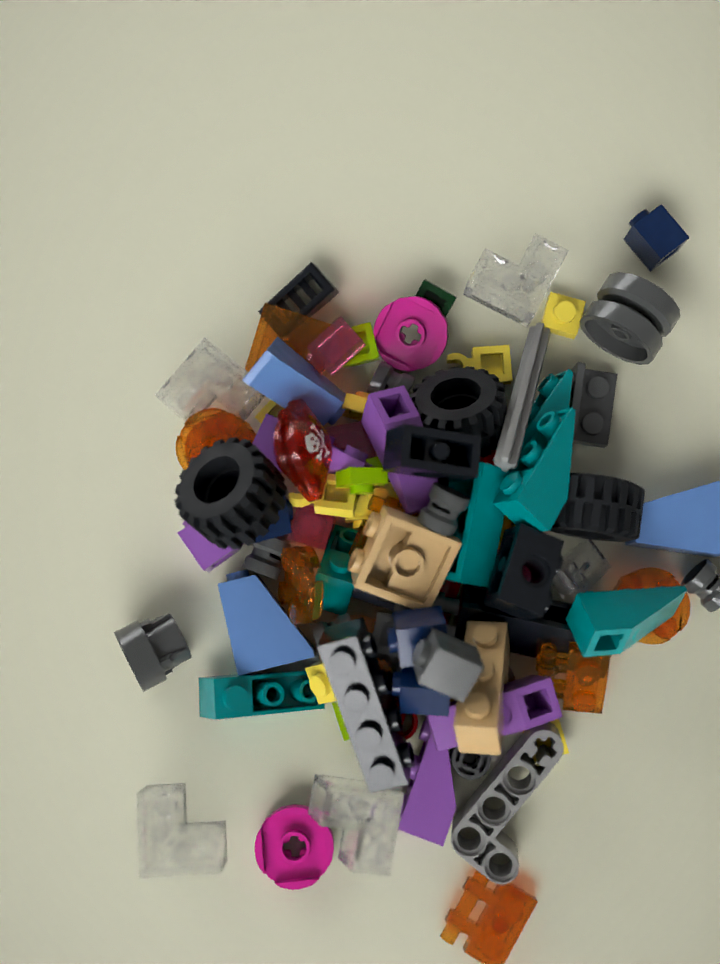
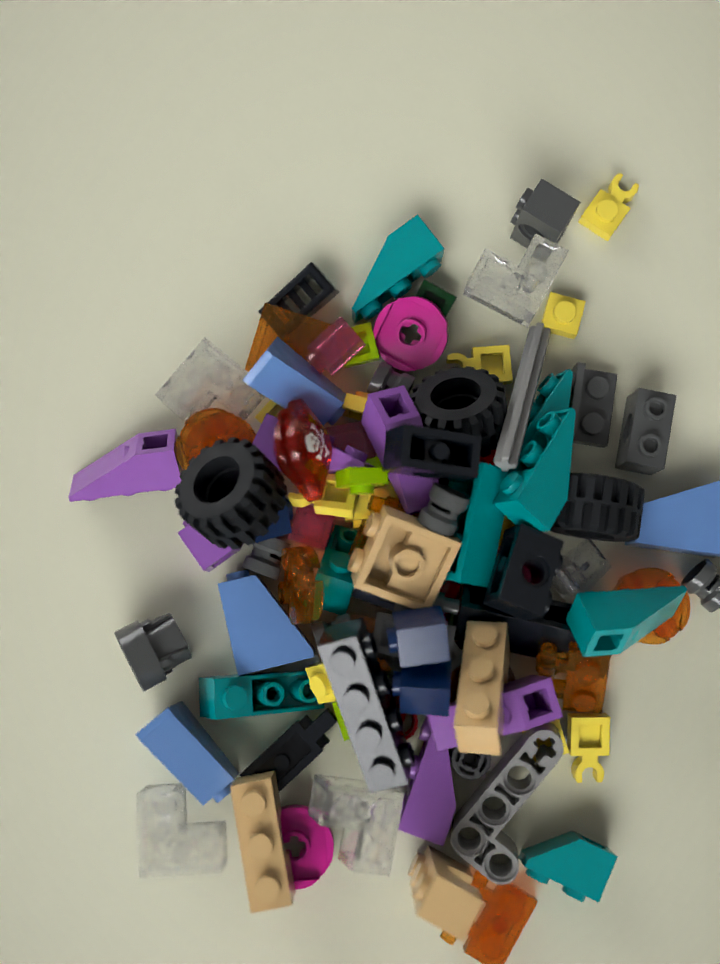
(134, 467): none -> medium lavender slope
(189, 753): none -> medium blue slope
(261, 842): none -> tan arch
(294, 749): none -> black hinge
(404, 258): none -> teal slope
(444, 892): none -> tan arch
(447, 664): dark grey brick -> none
(543, 212): none -> dark grey brick
(571, 861): none -> teal slope
(588, 738): none -> light yellow plate
(608, 209): none -> light yellow plate
(630, 318): dark grey wheel -> none
(645, 431): none -> dark grey brick
(655, 236): dark blue brick -> none

